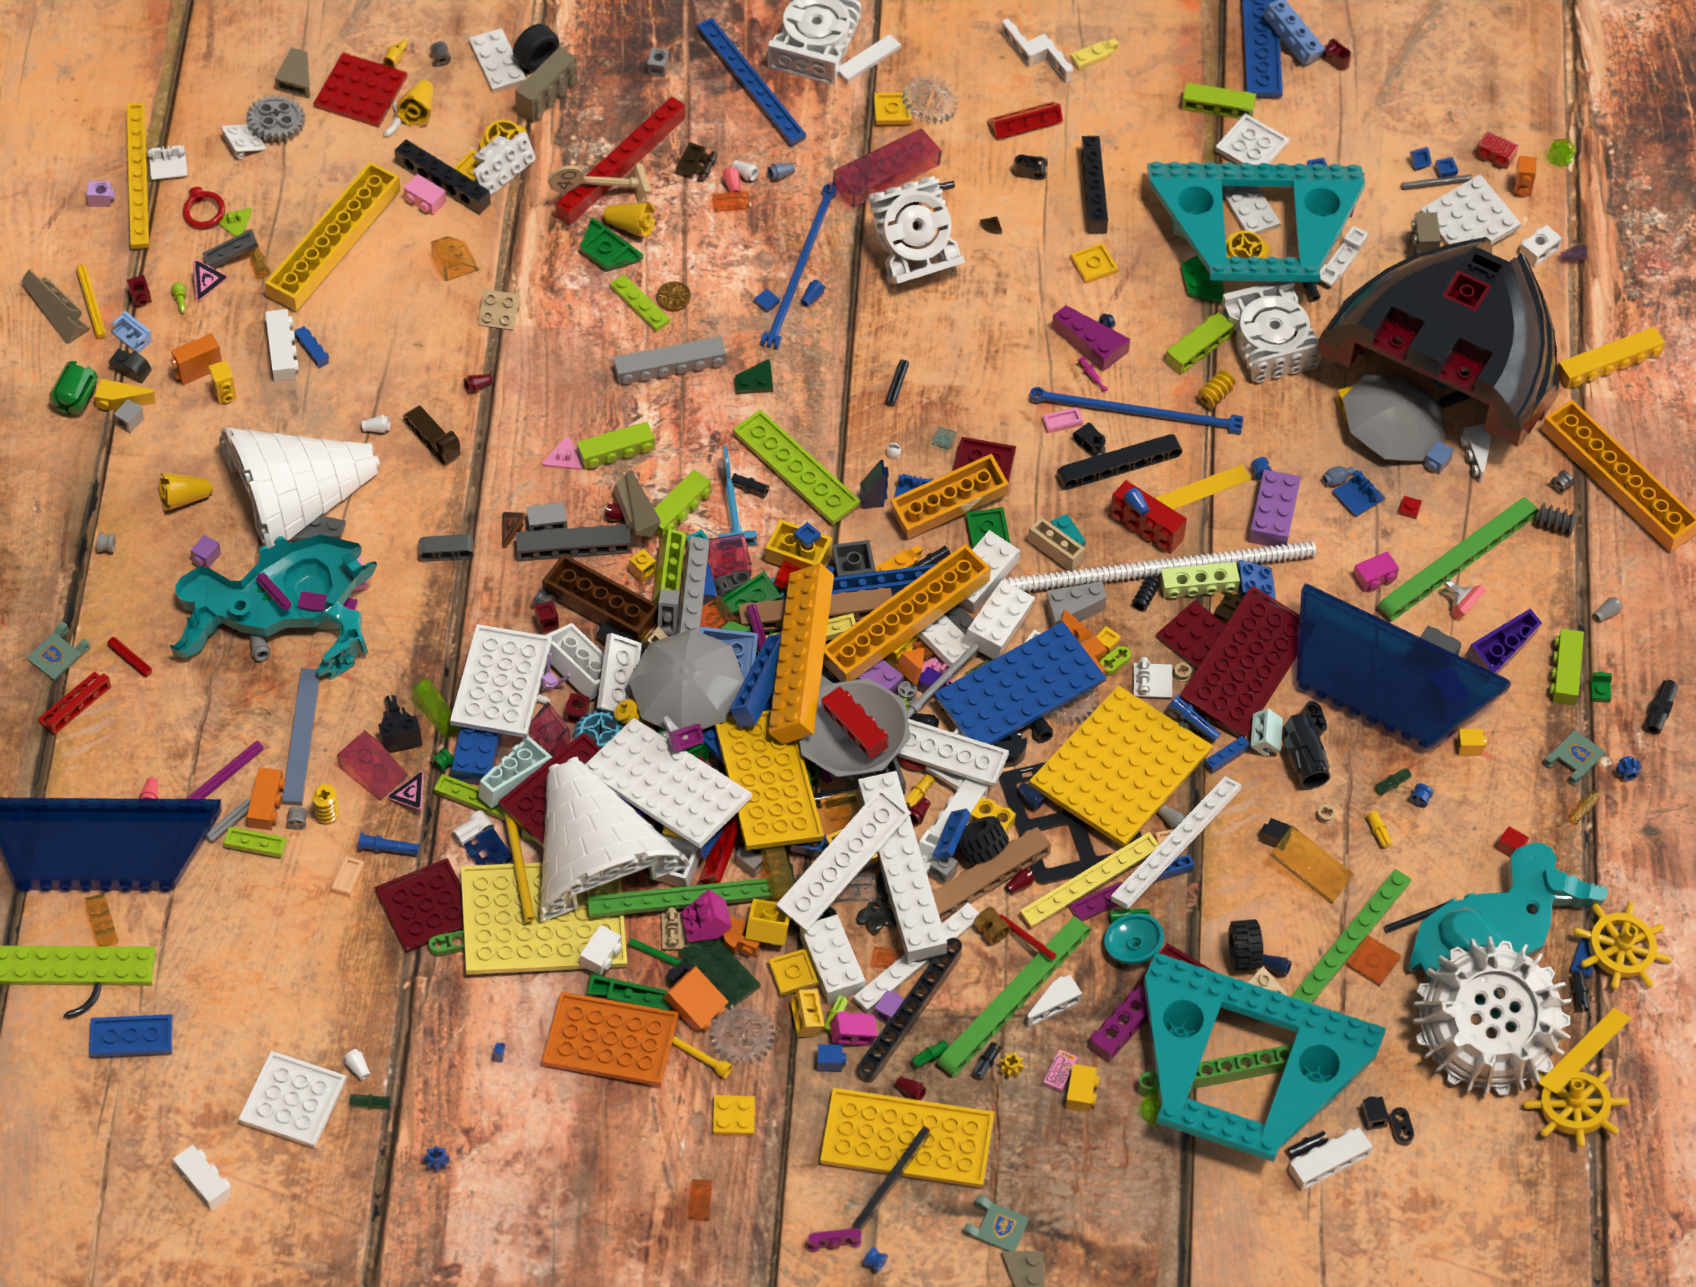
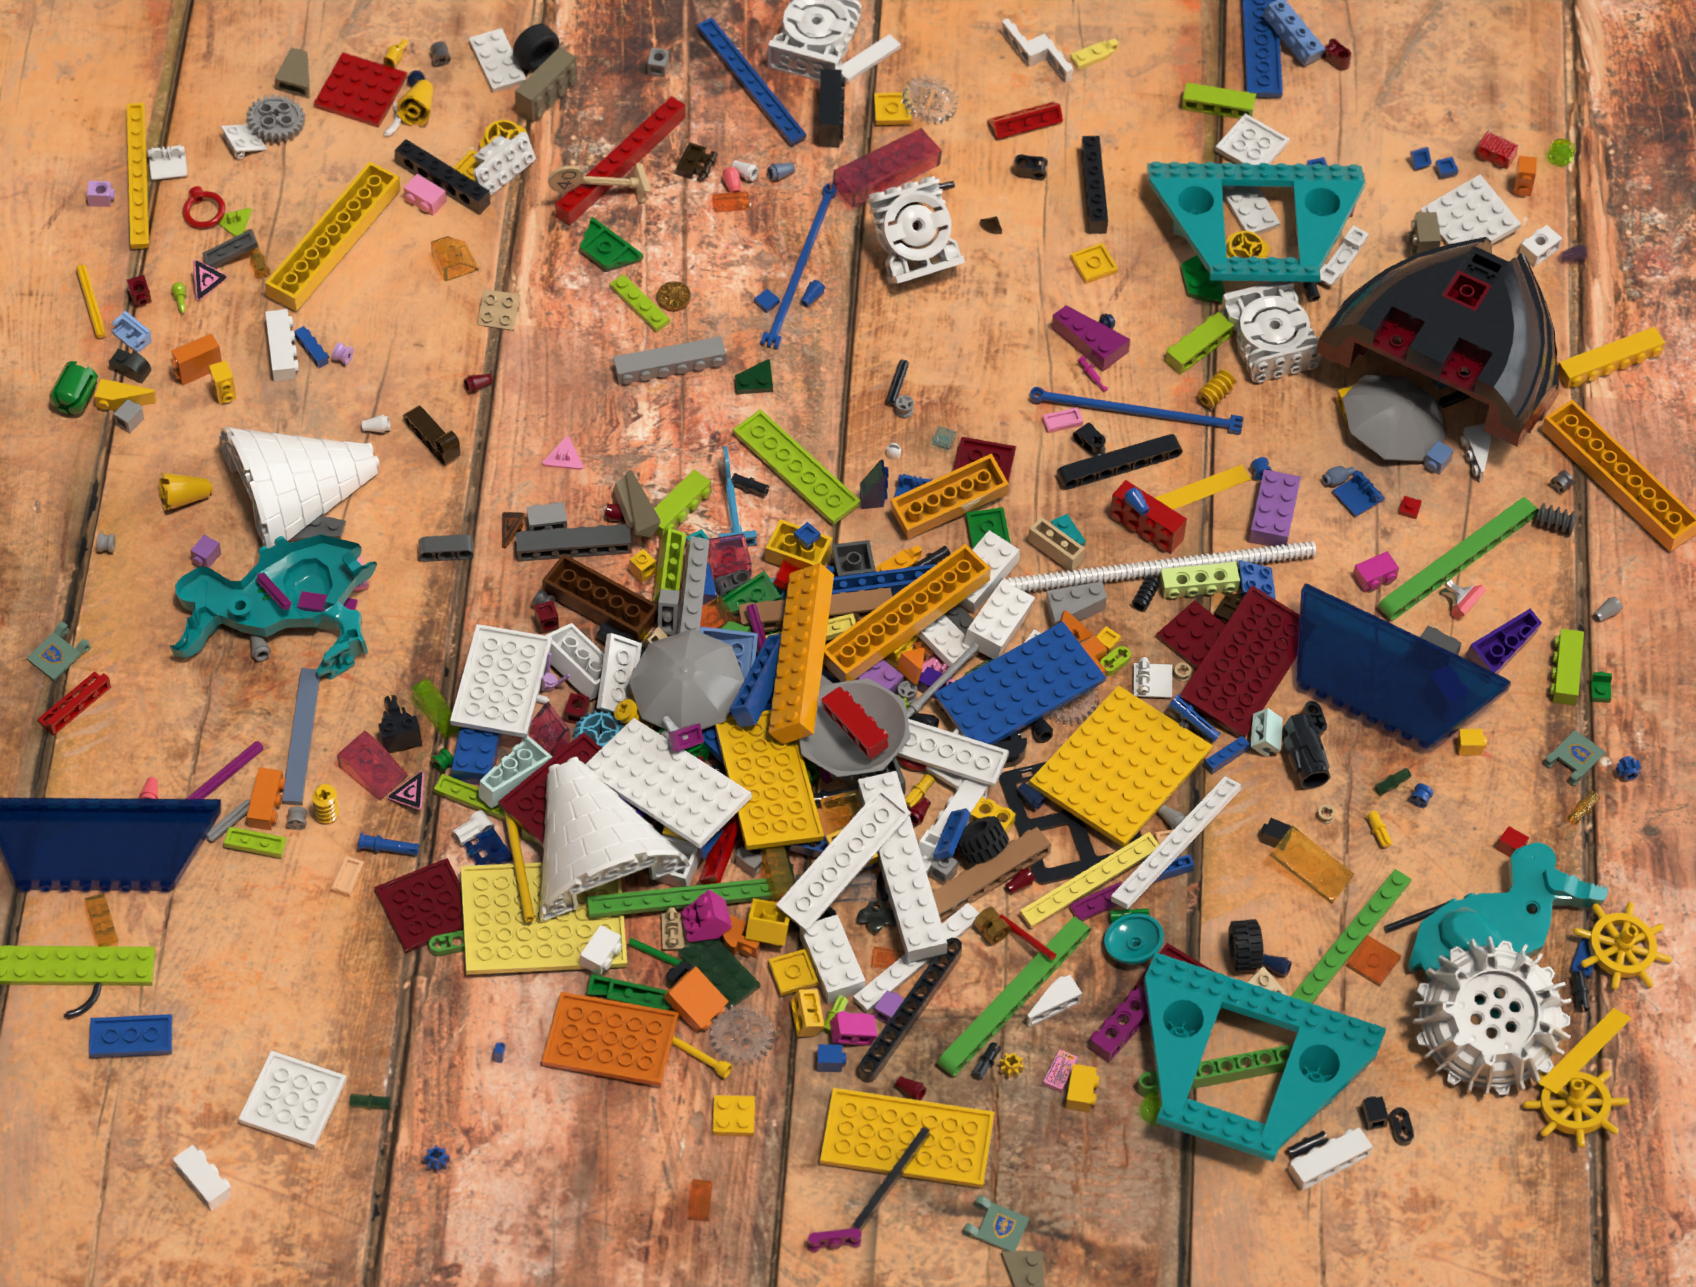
(56, 306): dark tan wedge -> none
(129, 656): red axle -> none
(343, 353): none -> lavender wheel
(356, 1062): white cone -> none
(416, 74): none -> dark blue plate
(616, 445): lime brick -> none
(631, 217): yellow cone -> none
(831, 108): none -> black brick
(875, 1259): blue wheel -> none
(906, 402): none -> light grey wheel
(930, 1054): green axle -> none
(1435, 182): dark grey bar -> none
(1661, 707): black piece -> none

